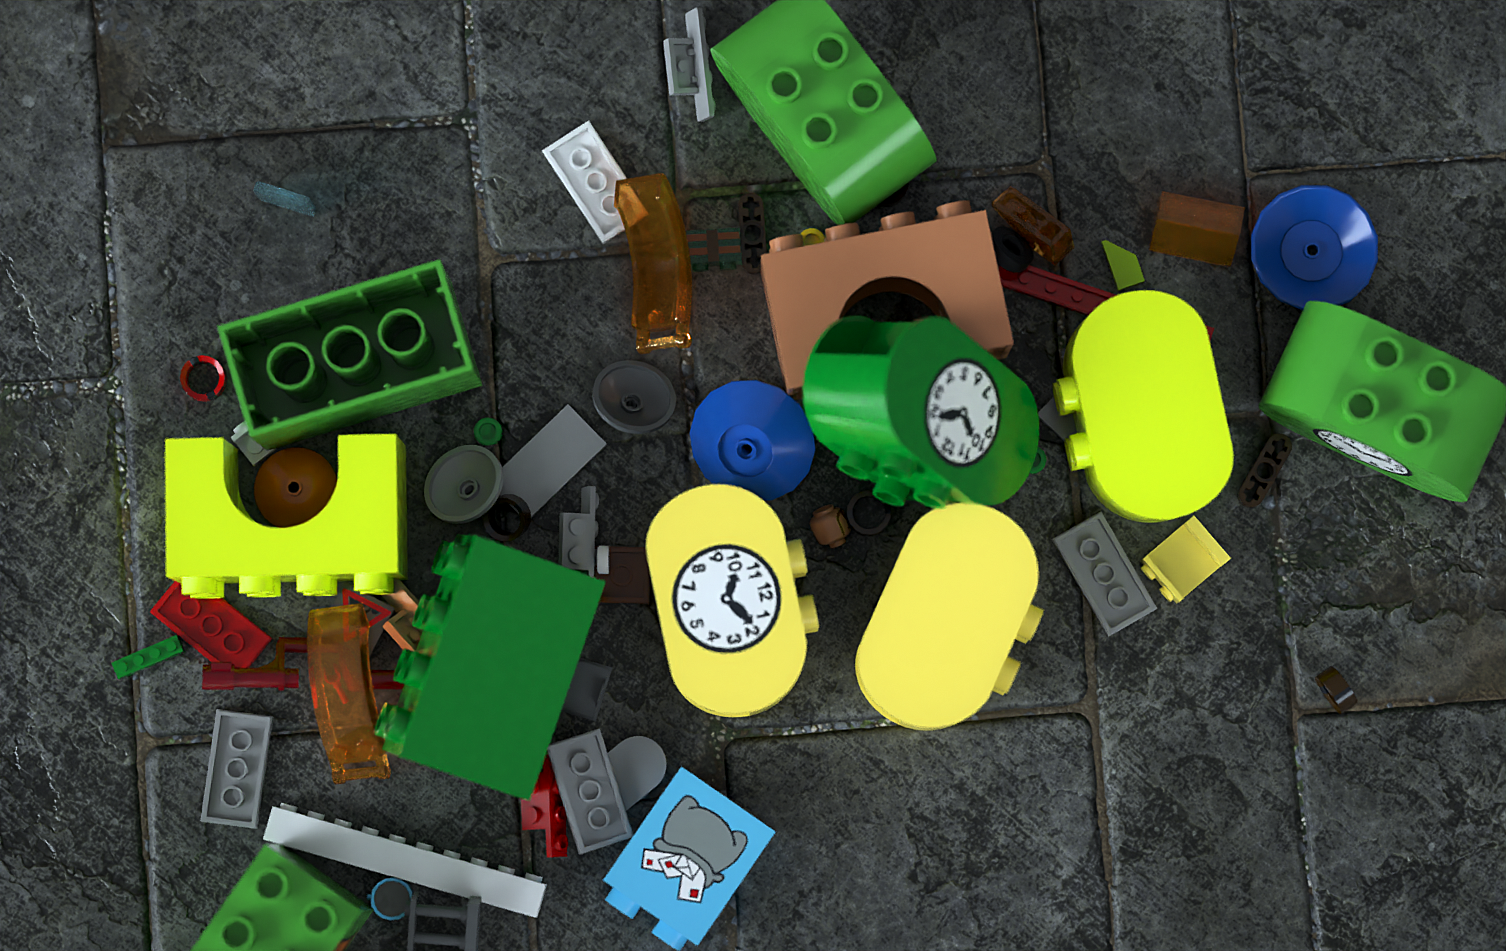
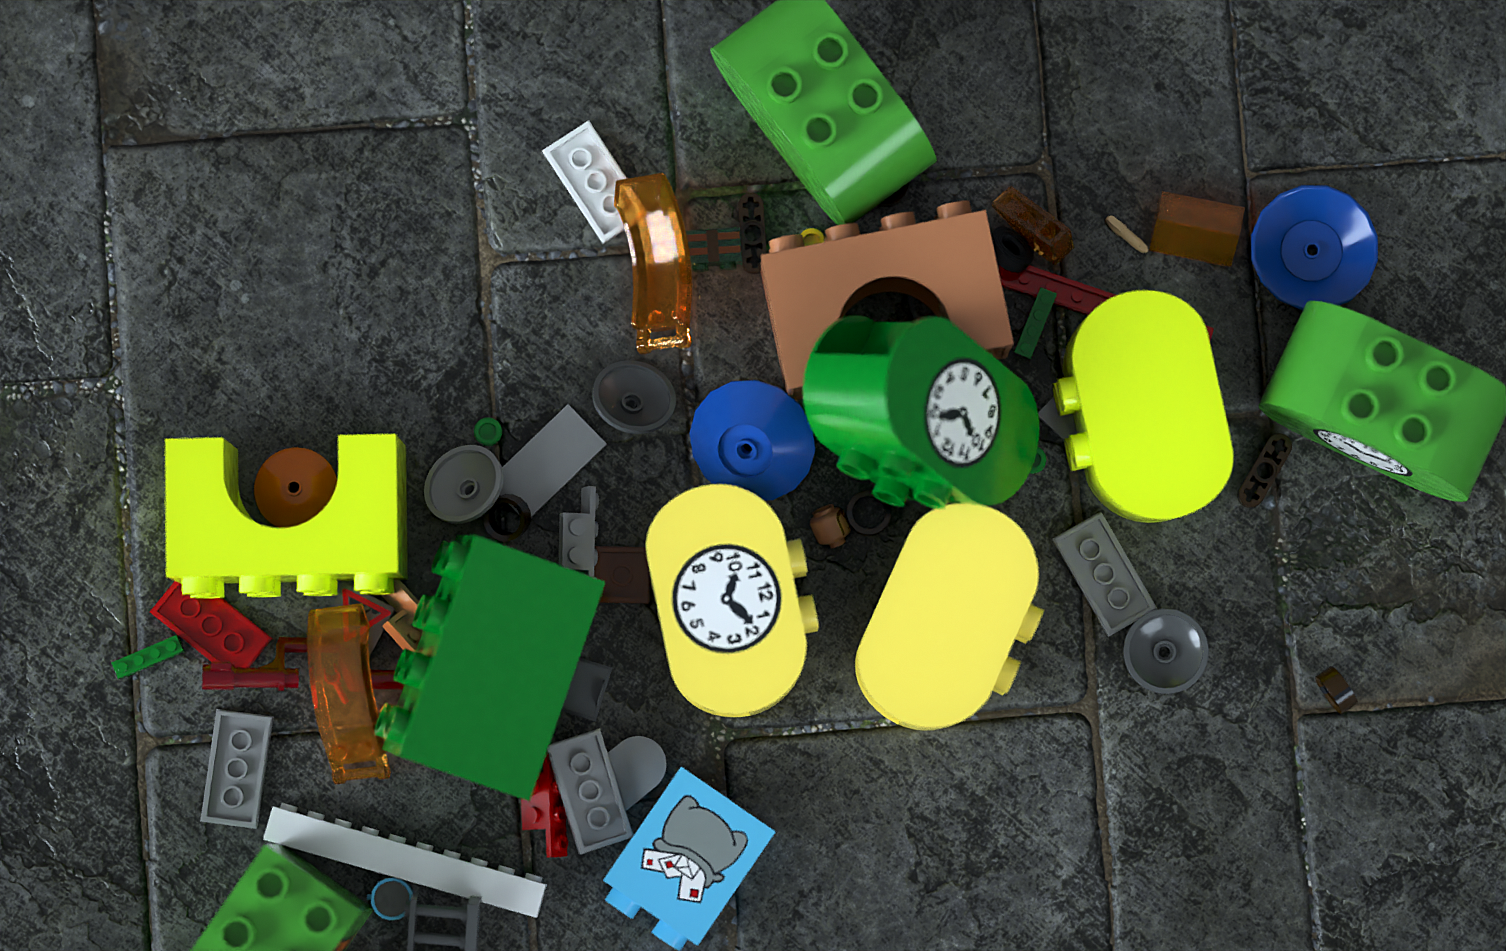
(193, 362): red piece -> none
(250, 448): white bracket -> none
(284, 198): clear light blue tile -> none
(350, 356): bright green brick -> none
(603, 559): white tile -> none
(689, 66): light grey bracket -> none
(1035, 322): none -> green piece
(1122, 231): none -> tan piece
(1123, 266): lime tile -> none
(1184, 560): light yellow panel -> none
(1185, 645): none -> dark grey dish

